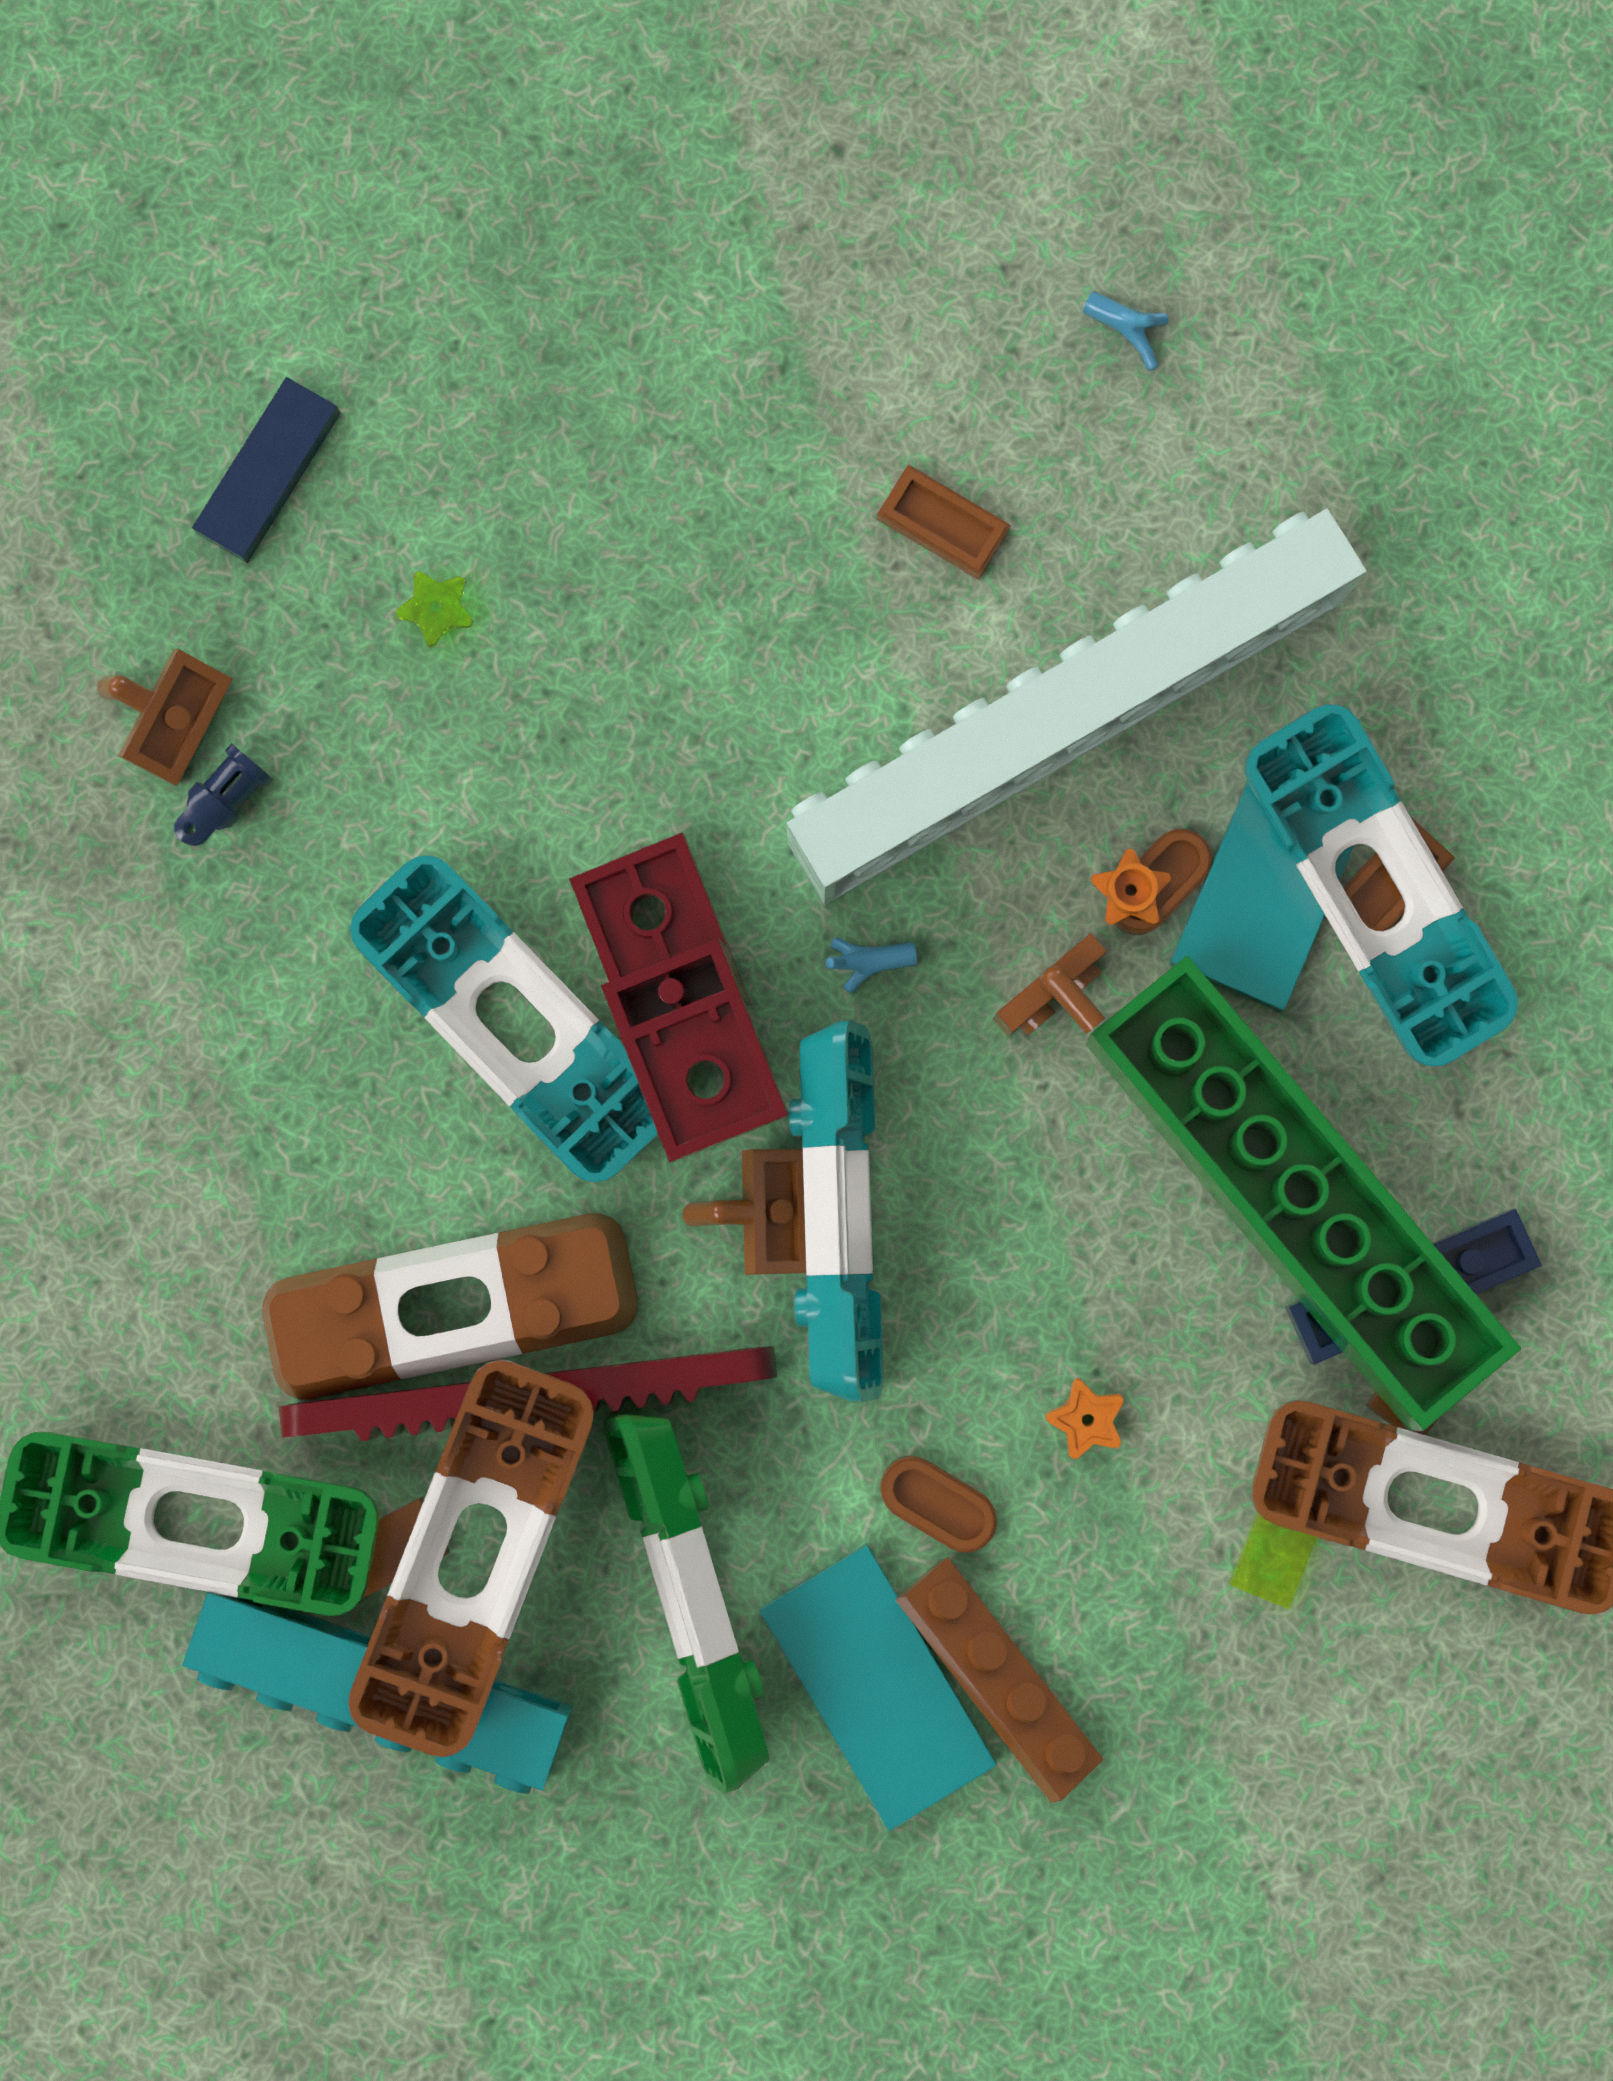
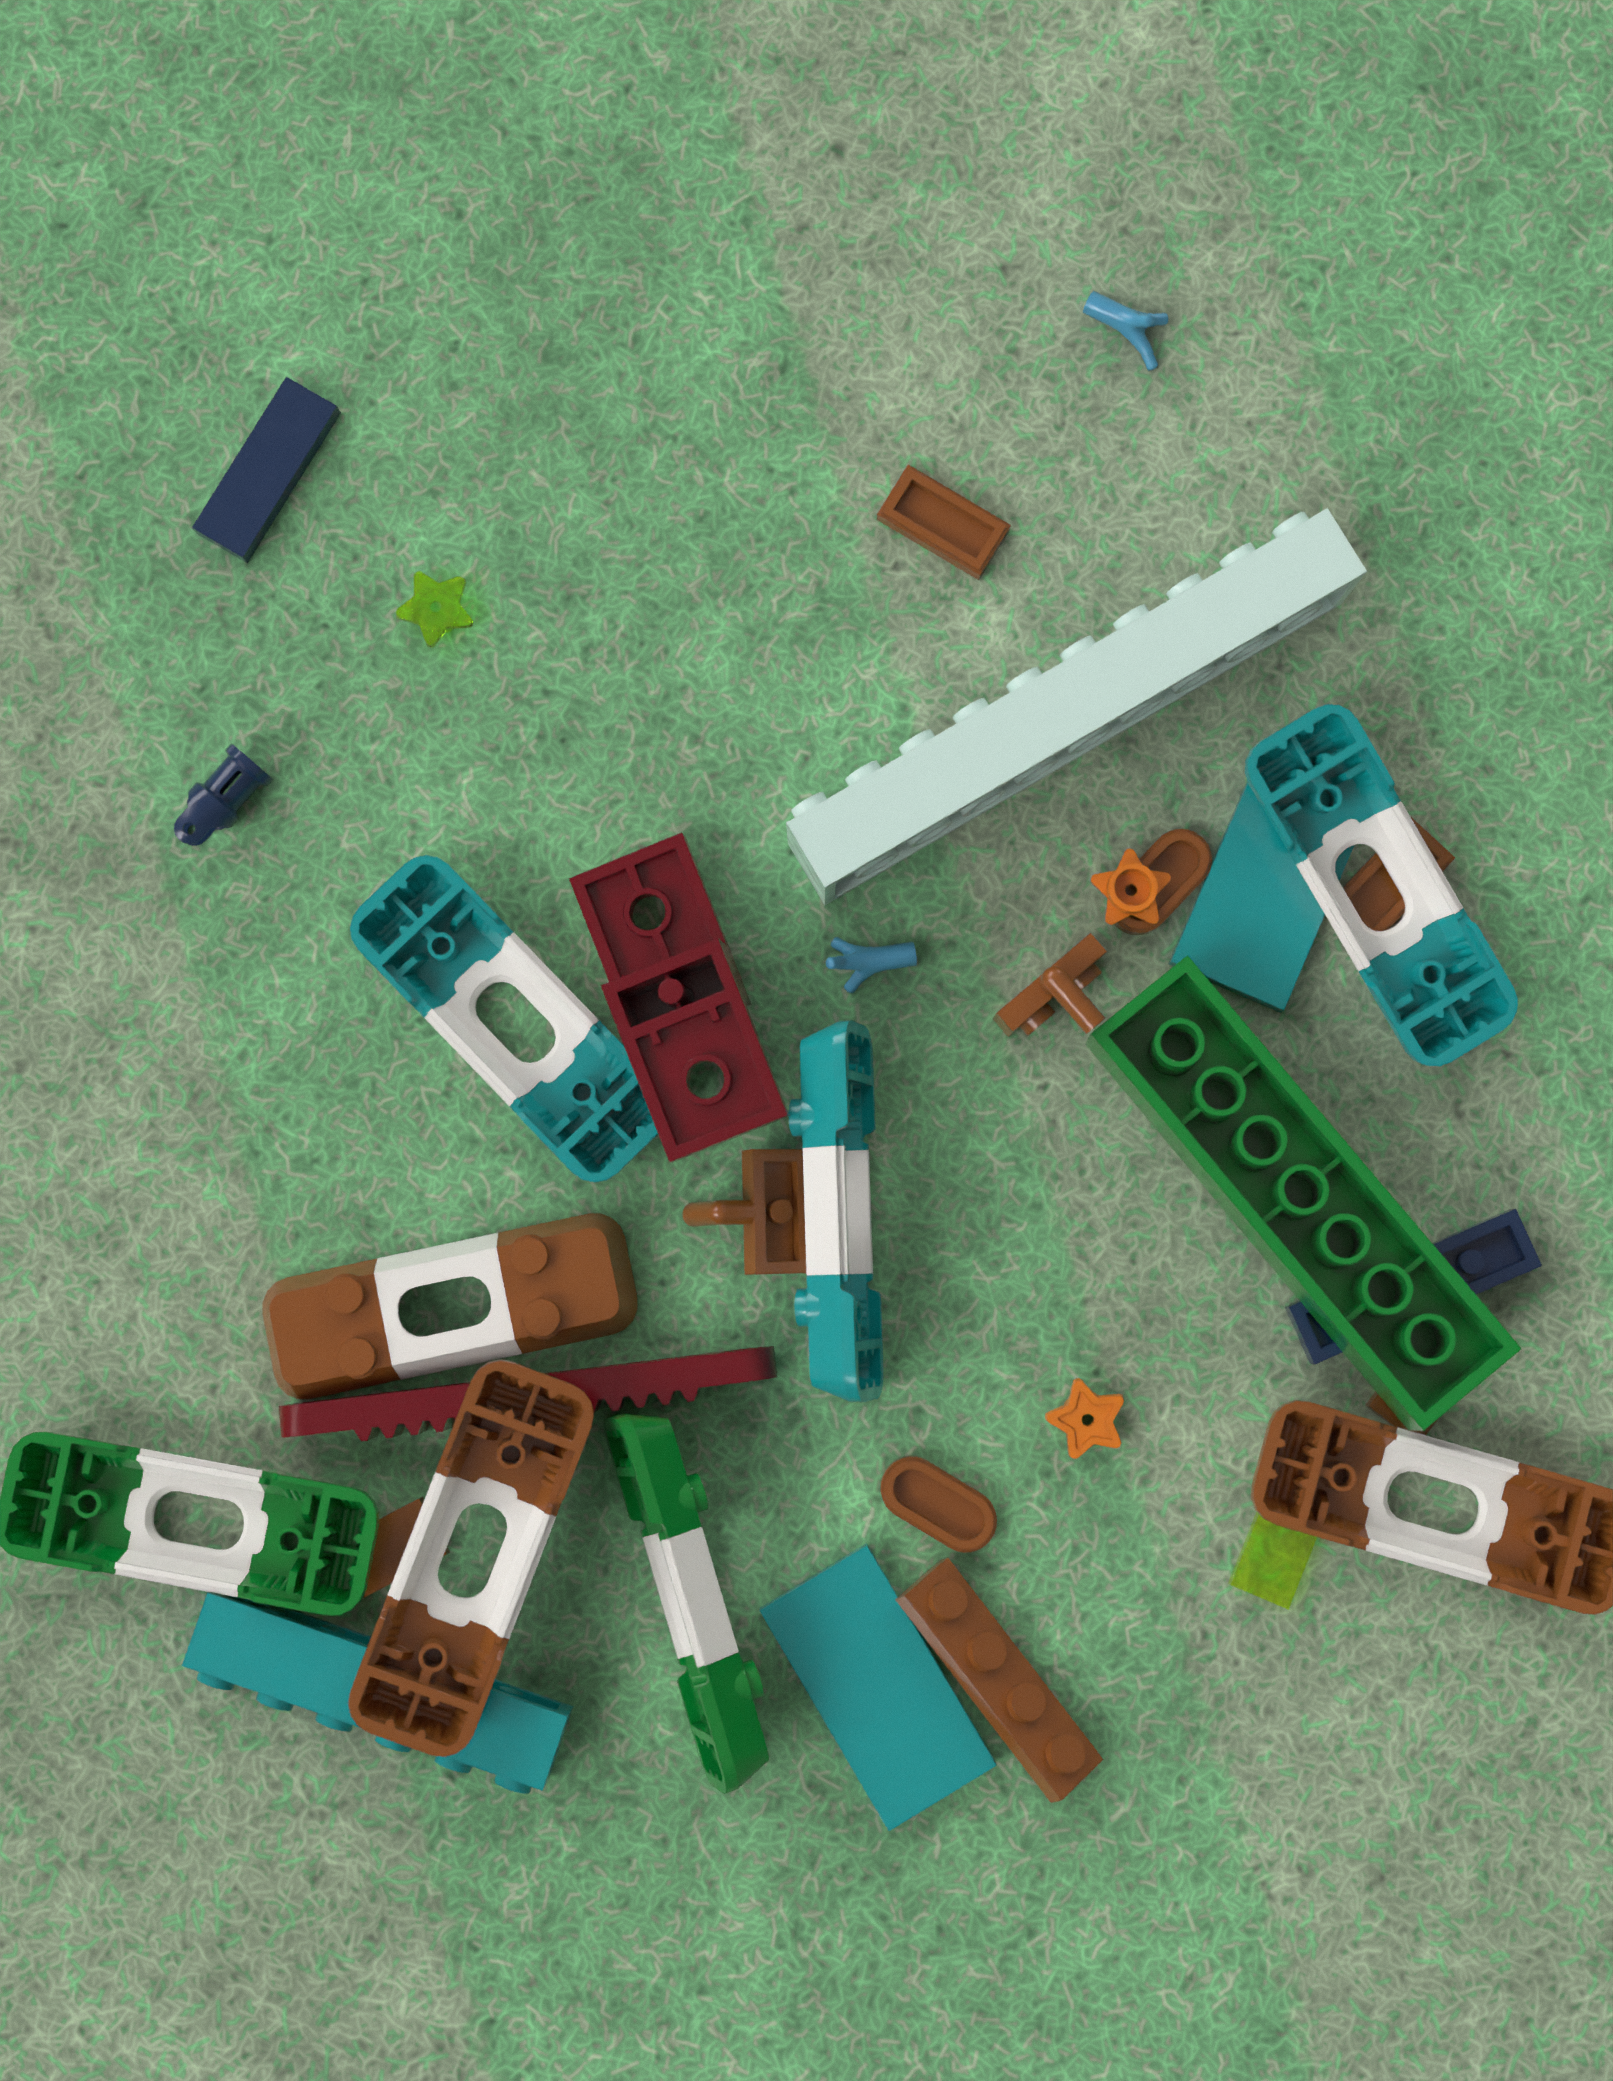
(170, 715): dark orange plate -> none

